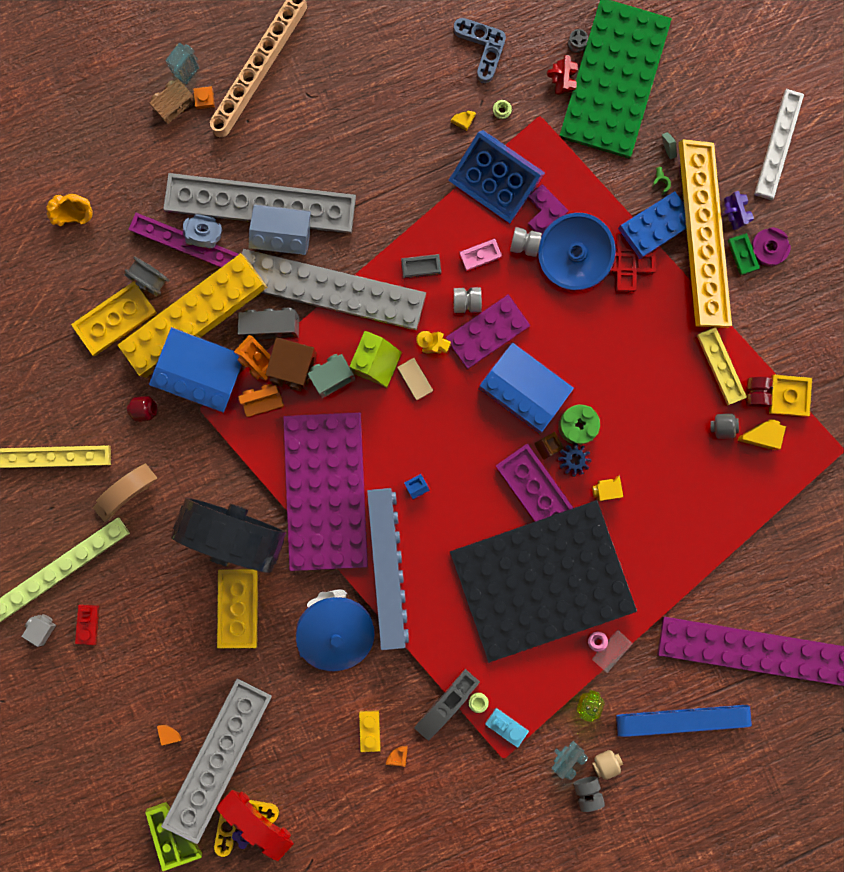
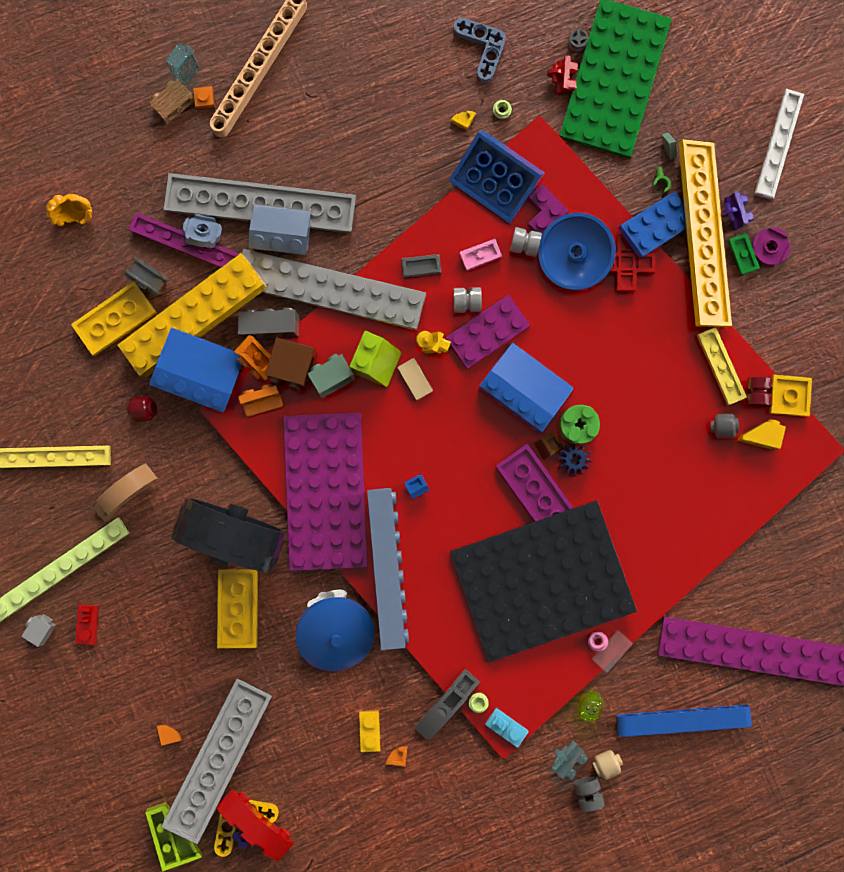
(608, 489): yellow window -> none

